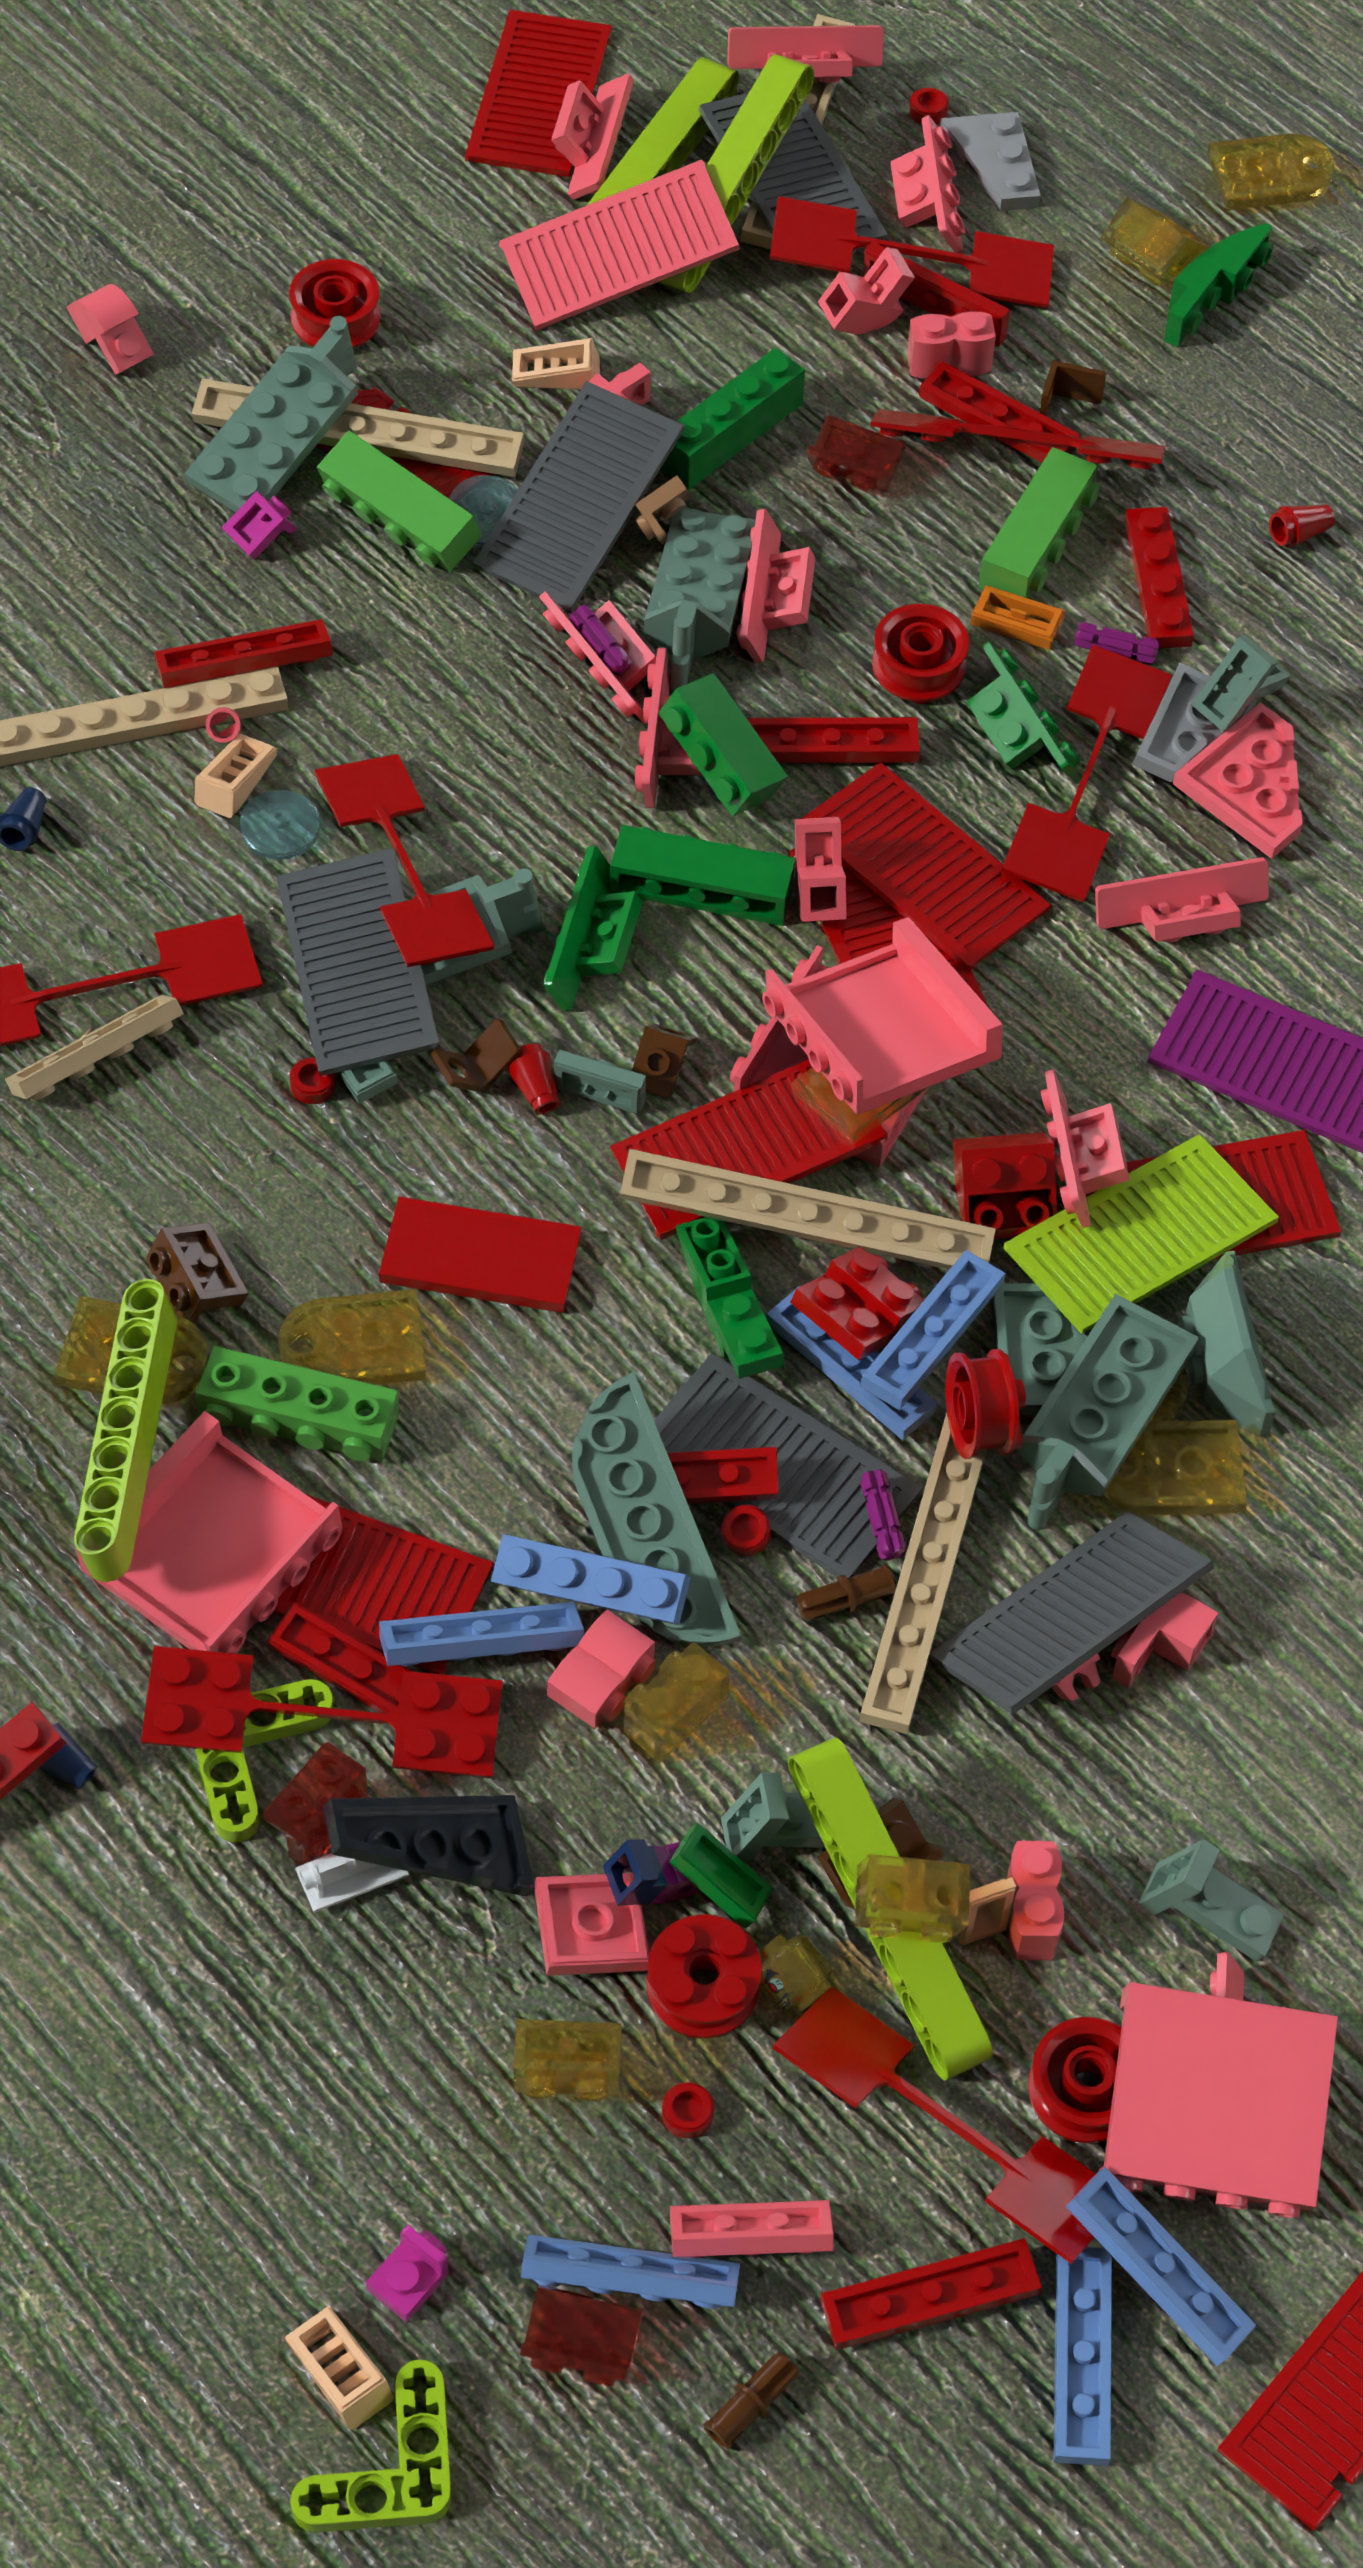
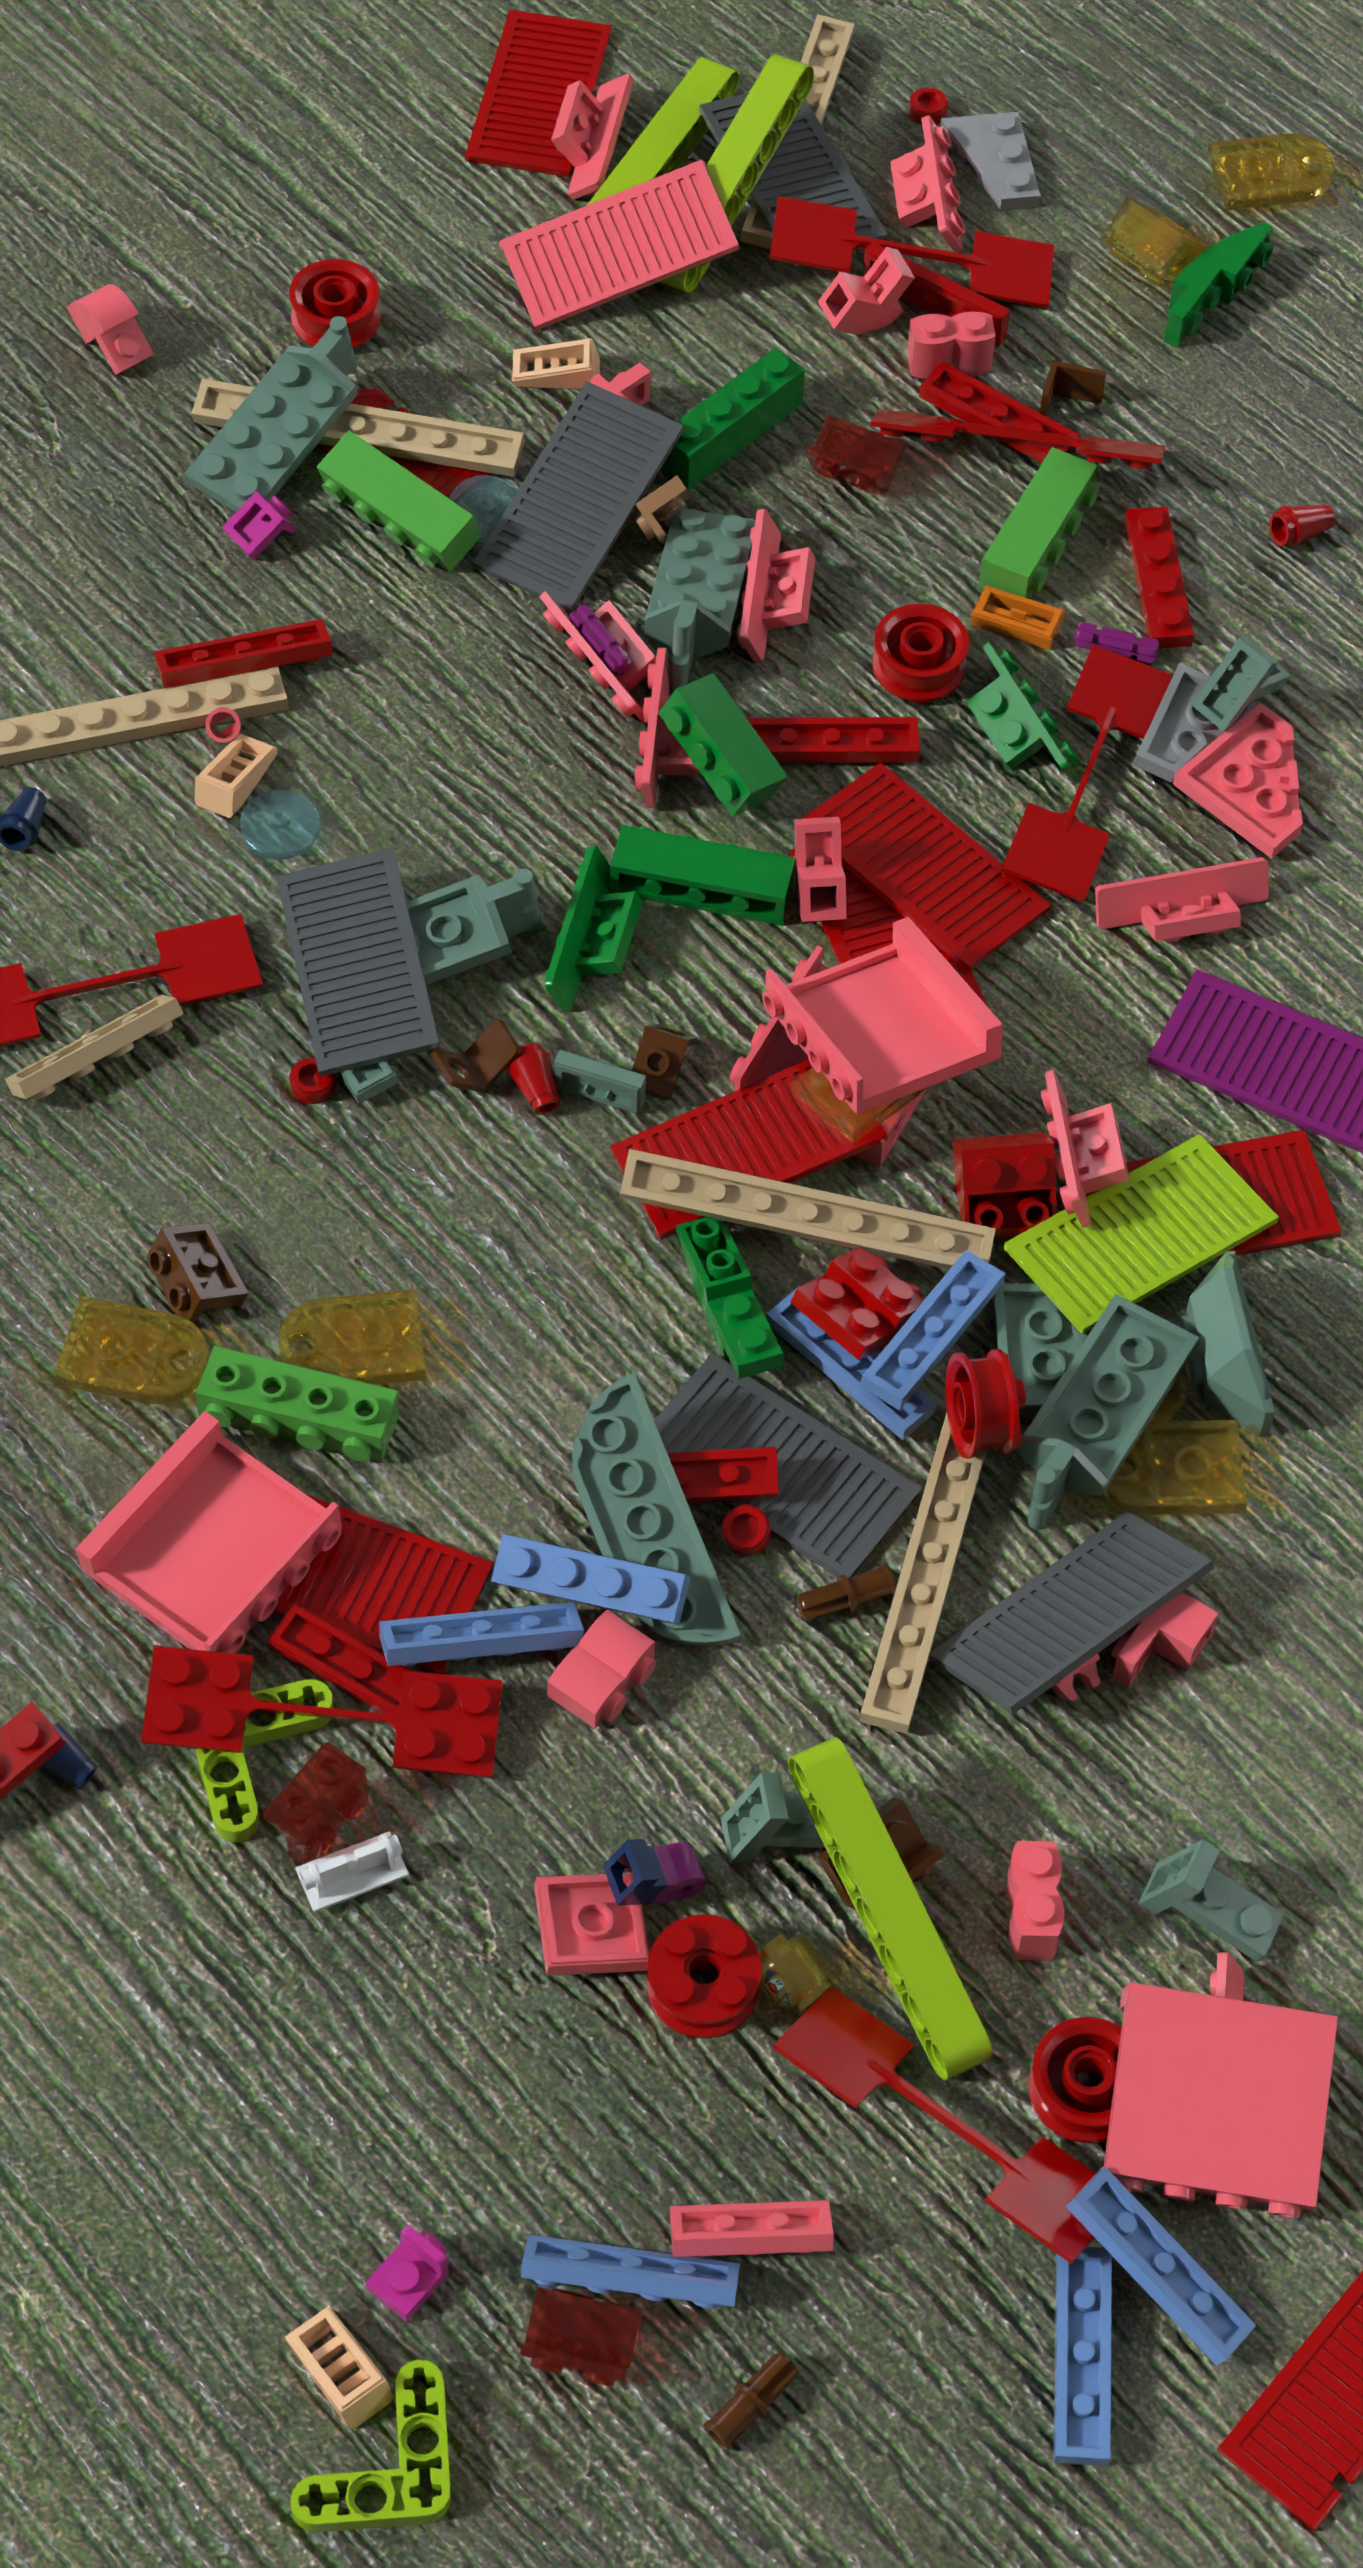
(126, 1431): lime beam -> none
(428, 925): red hinge -> none
(441, 1837): black wing -> none
(480, 1254): red tile -> none
(567, 2058): clear yellow brick -> none
(675, 1701): clear yellow brick -> none
(687, 2110): red tile -> none
(721, 1875): green tile -> none
(827, 49): coral bracket -> none
(883, 1515): magenta axle -> none
(912, 1897): clear yellow brick -> none
(930, 2294): red plate -> none
(988, 1910): light nougat slope -> none

